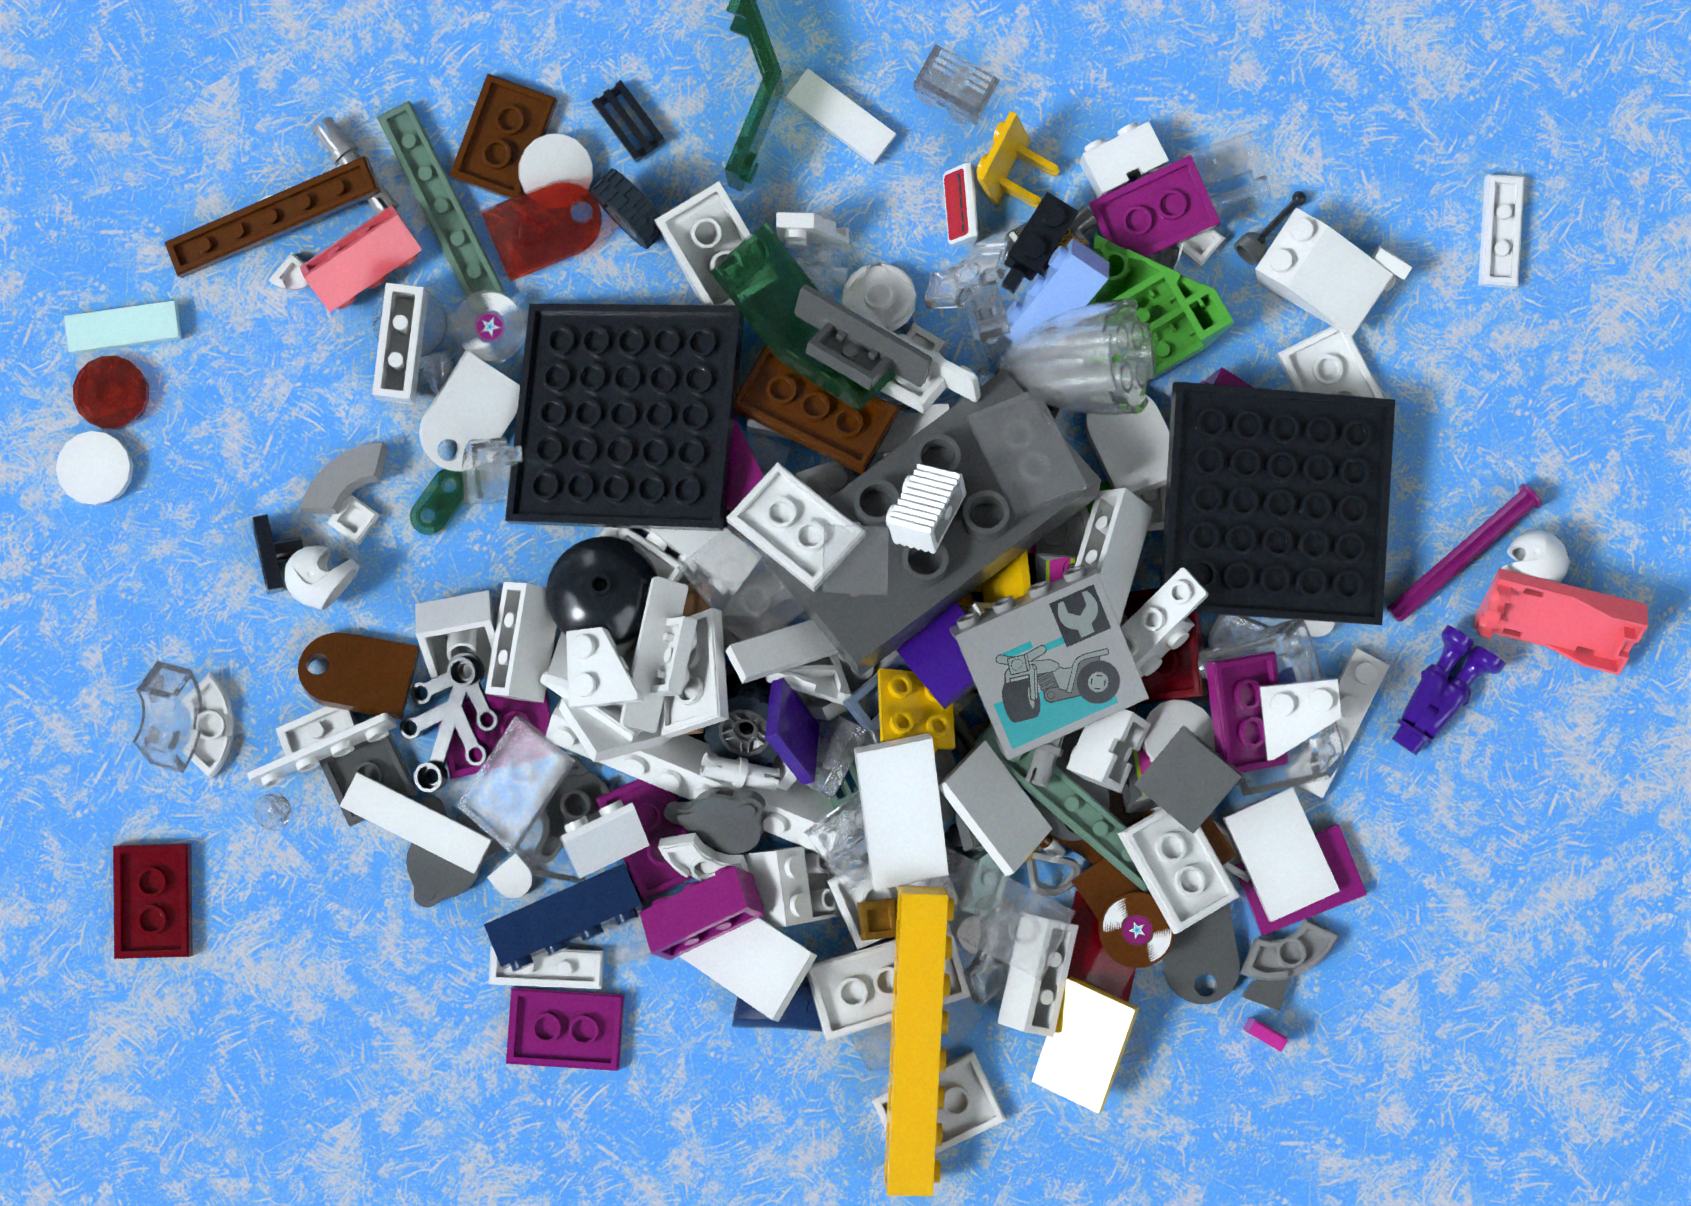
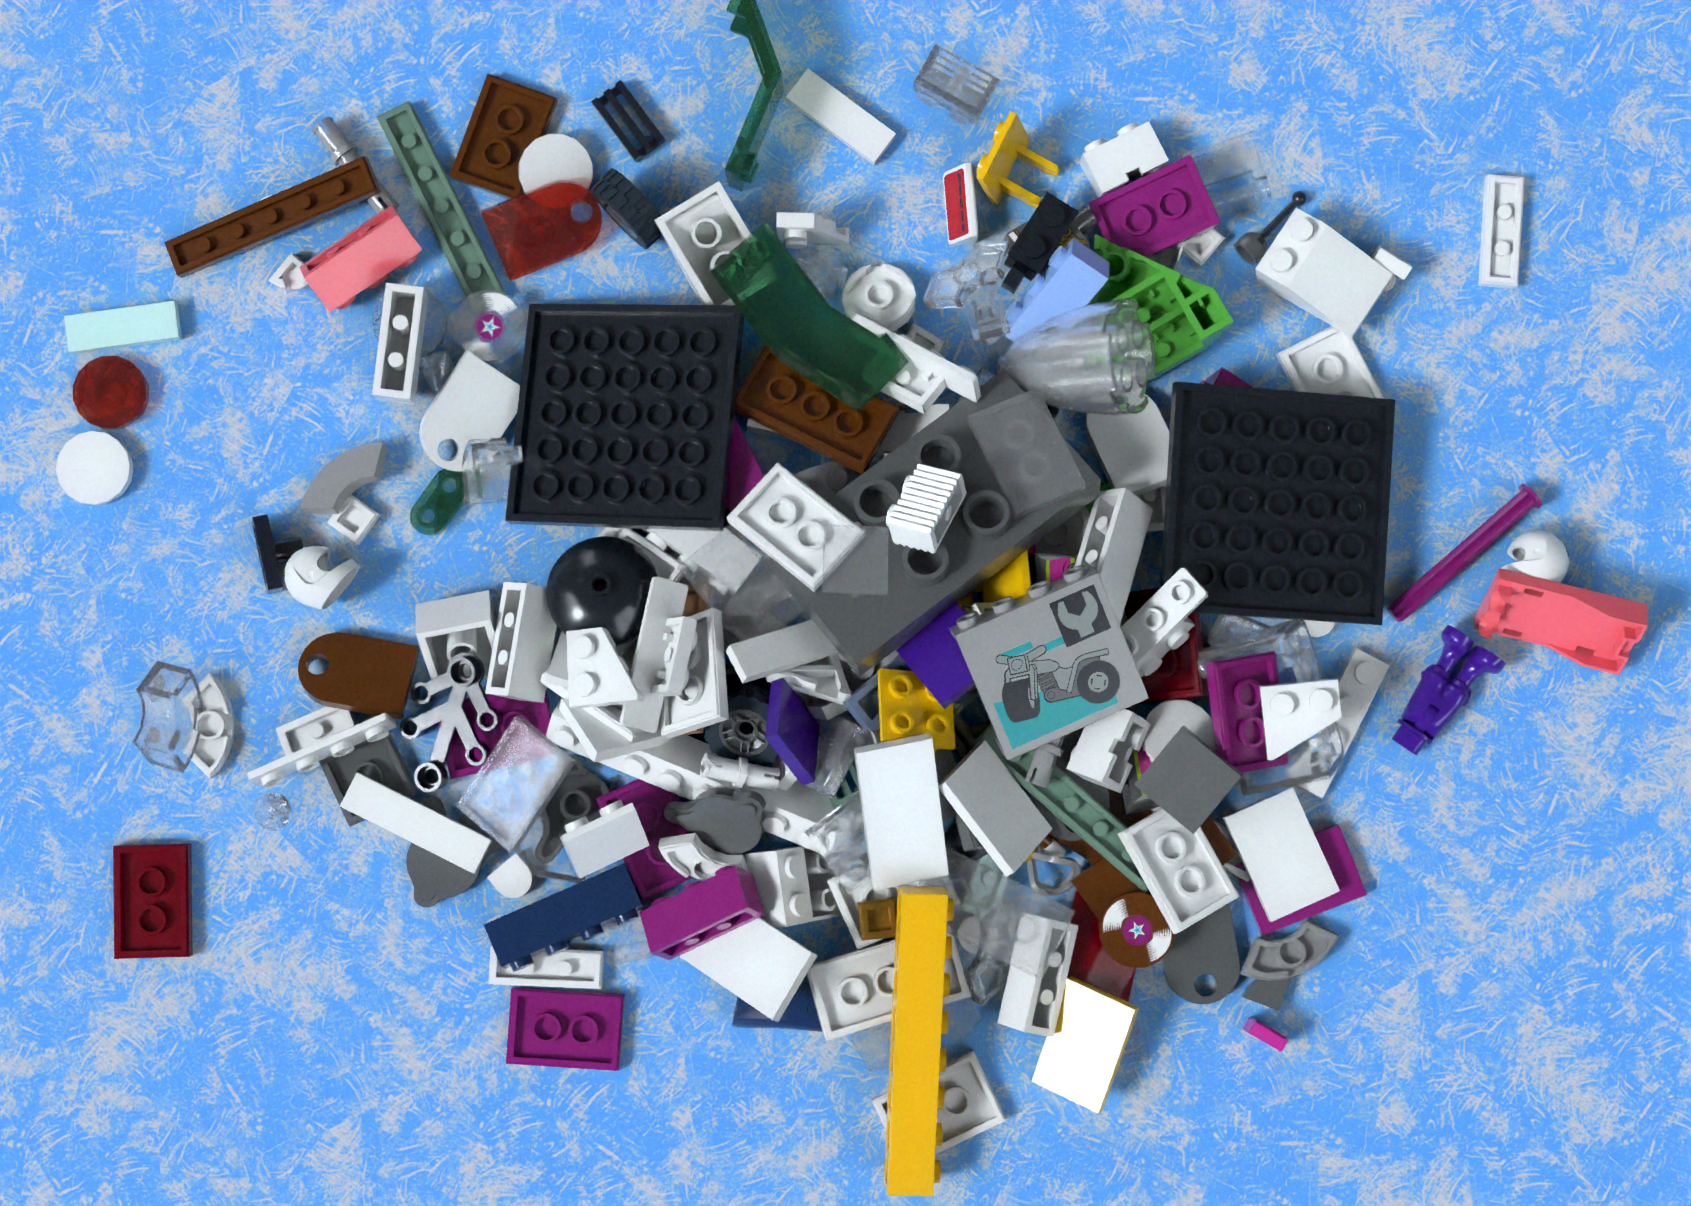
(856, 344): dark grey bracket -> none

